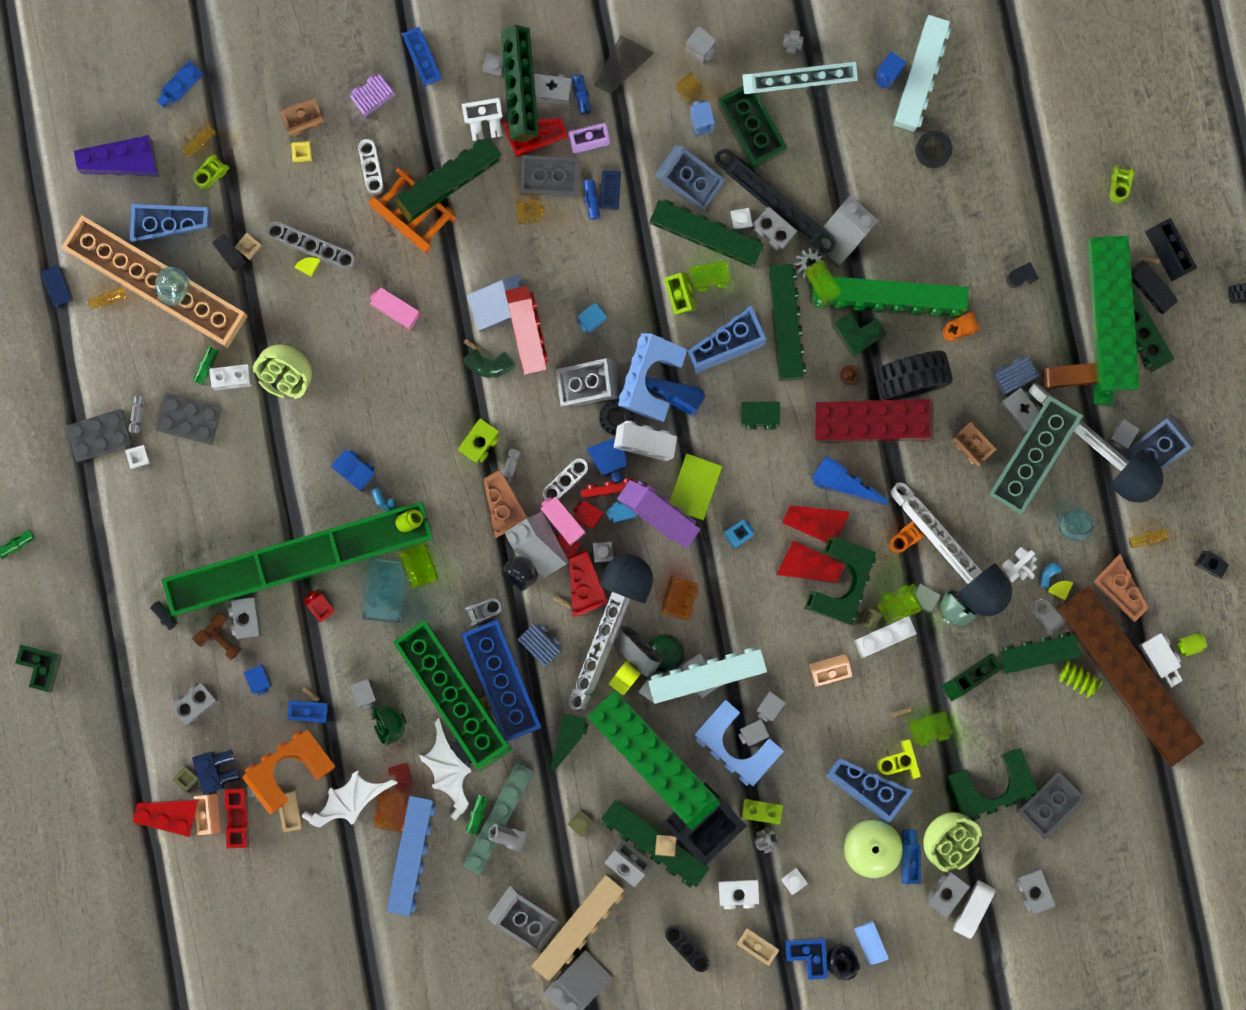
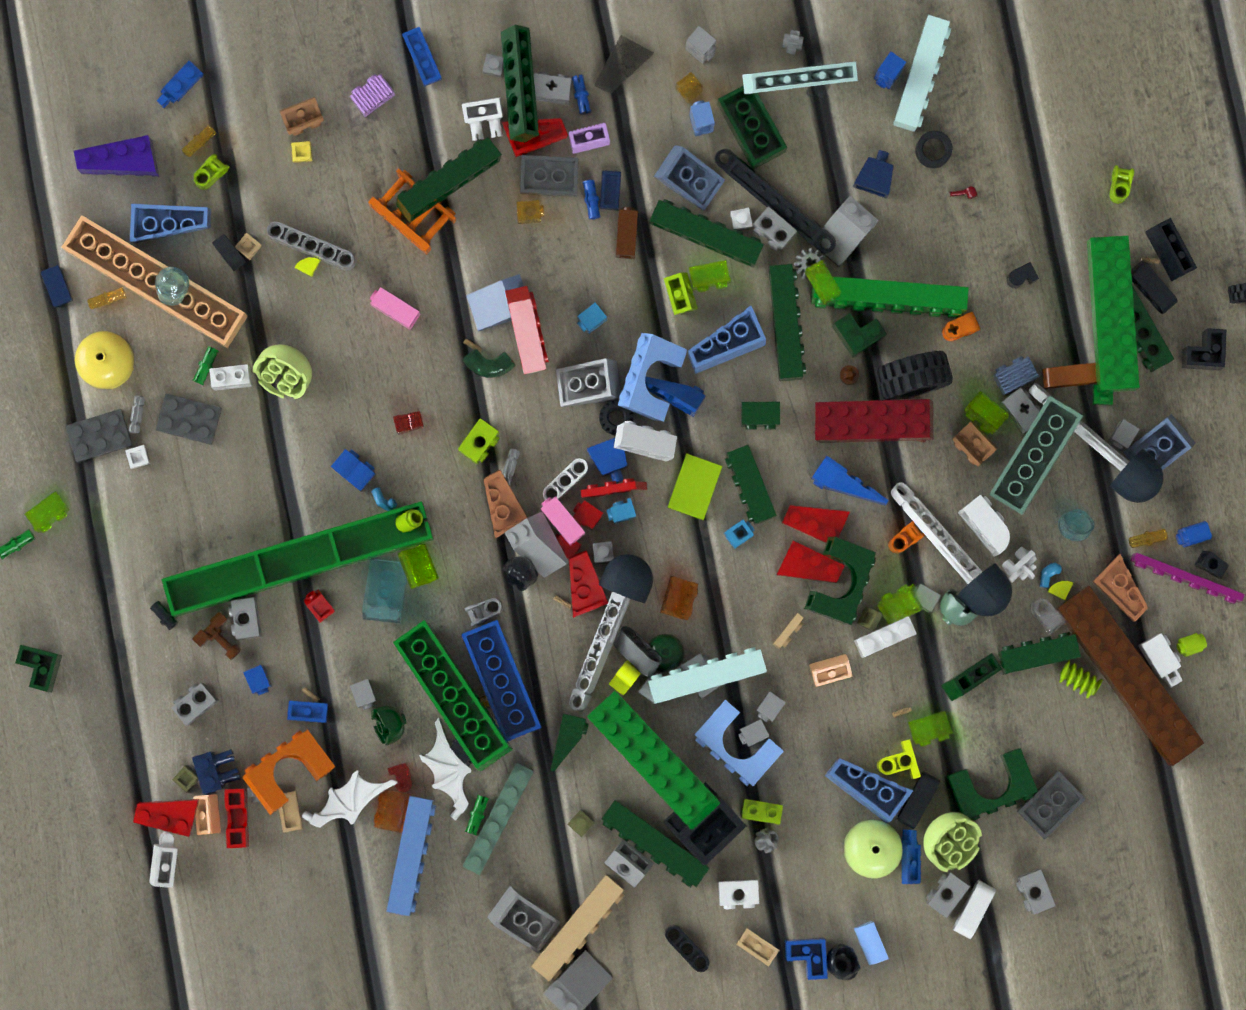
(47, 512): none -> clear neon green bracket
(113, 368): none -> light yellow cylinder
(163, 862): none -> white brick
(367, 159): white beam -> none
(408, 422): none -> clear red leg
(510, 838): light grey piece -> none
(540, 644): sand blue brick -> none
(626, 233): none -> reddish brown brick
(659, 513): medium lavender brick -> none
(665, 845): tan plate -> none
(750, 484): none -> dark green brick
(794, 625): none -> tan plate
(794, 881): white plate -> none
(875, 175): none -> dark blue torso
(918, 800): none -> black beam
(970, 192): none -> dark red hand
(985, 413): none -> clear neon green brick
(986, 524): none -> white brick
(1178, 575): none -> magenta plate
(1193, 534): none -> blue brick
(1210, 355): none -> black brick

